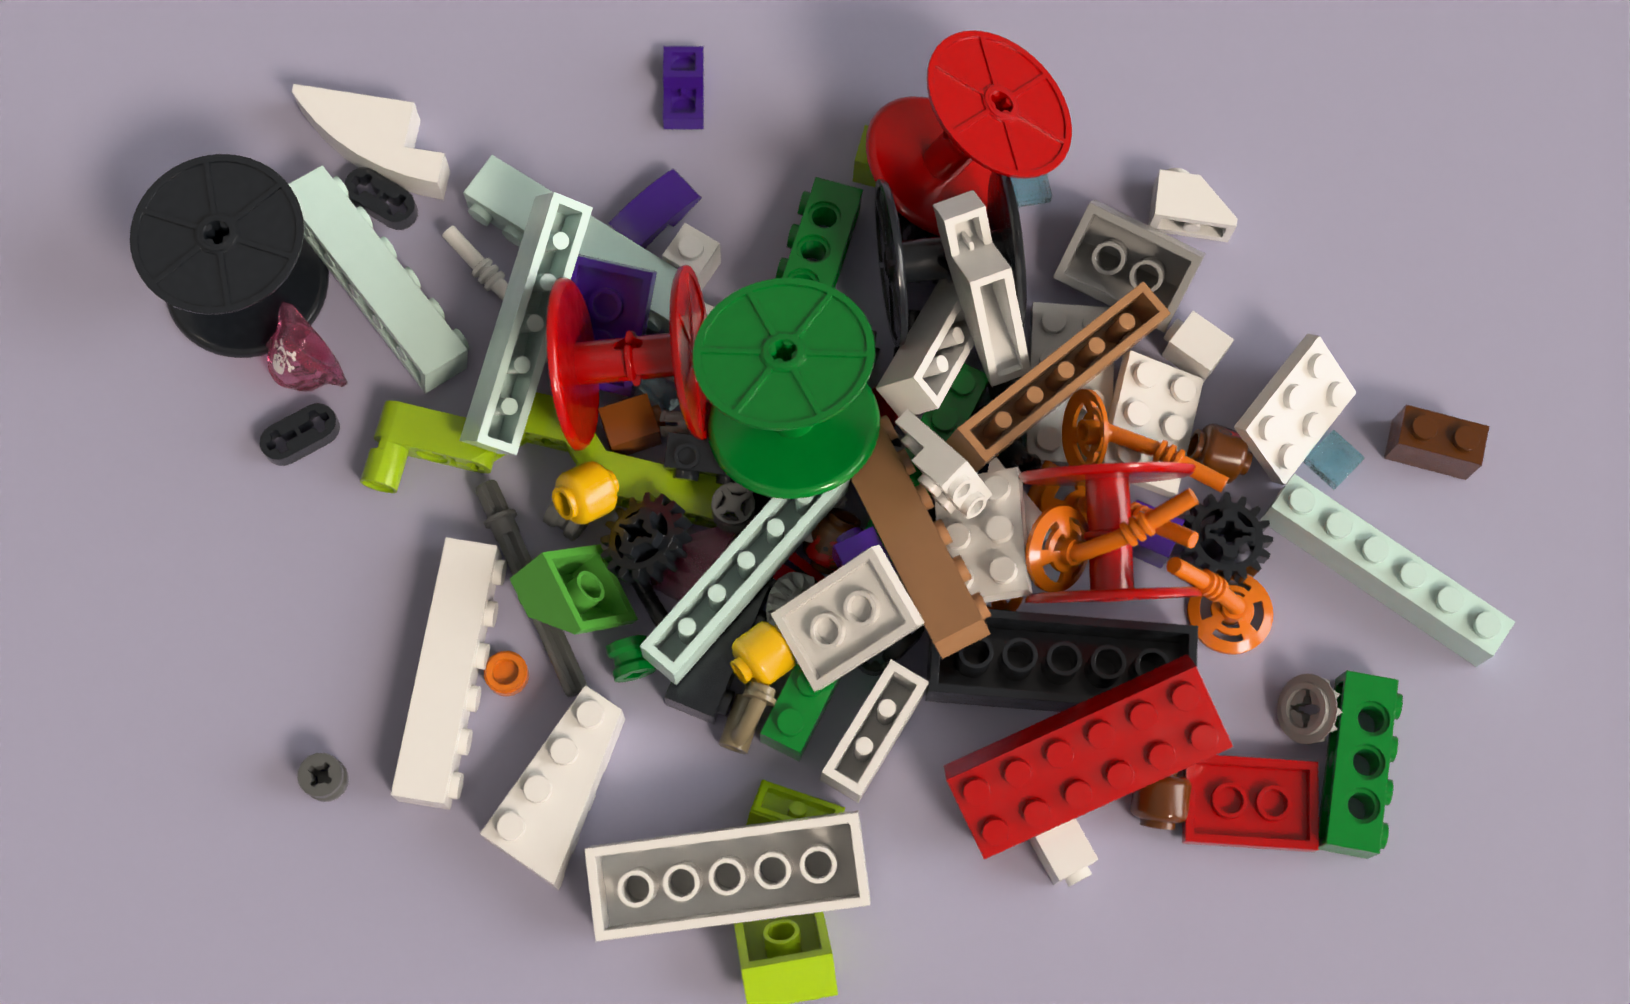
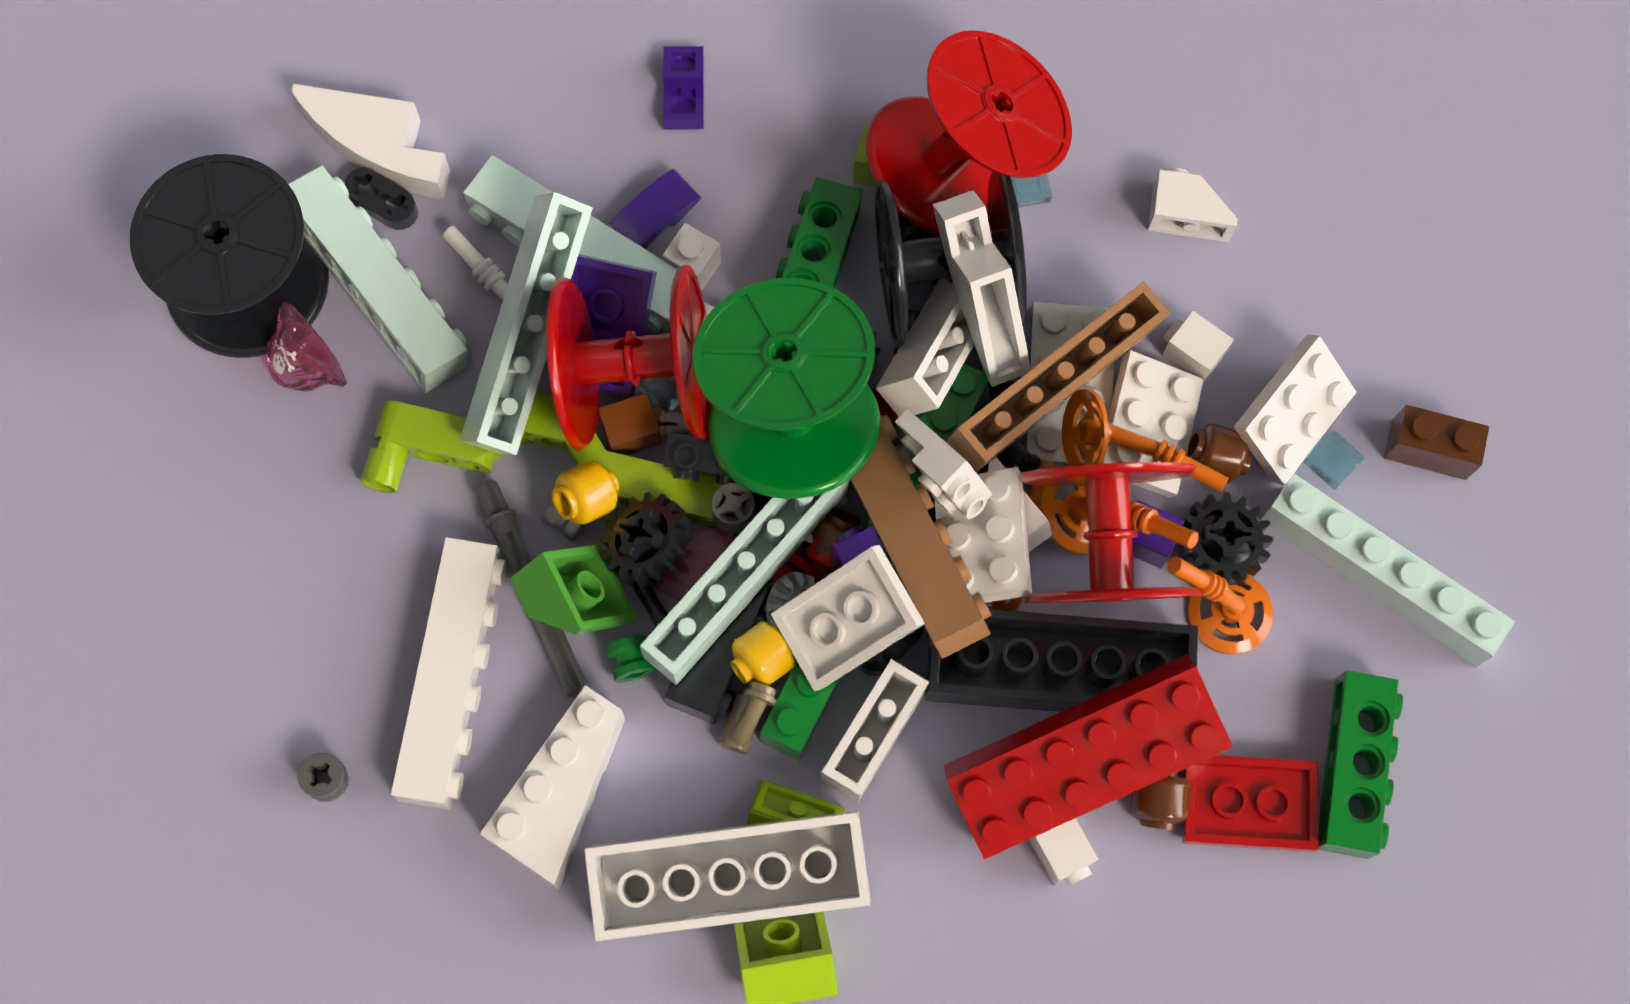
(306, 440): black beam -> none
(506, 673): orange tile -> none
(1070, 551): orange dish -> none
(1118, 253): light grey slope -> none
(1303, 691): light grey gear -> none

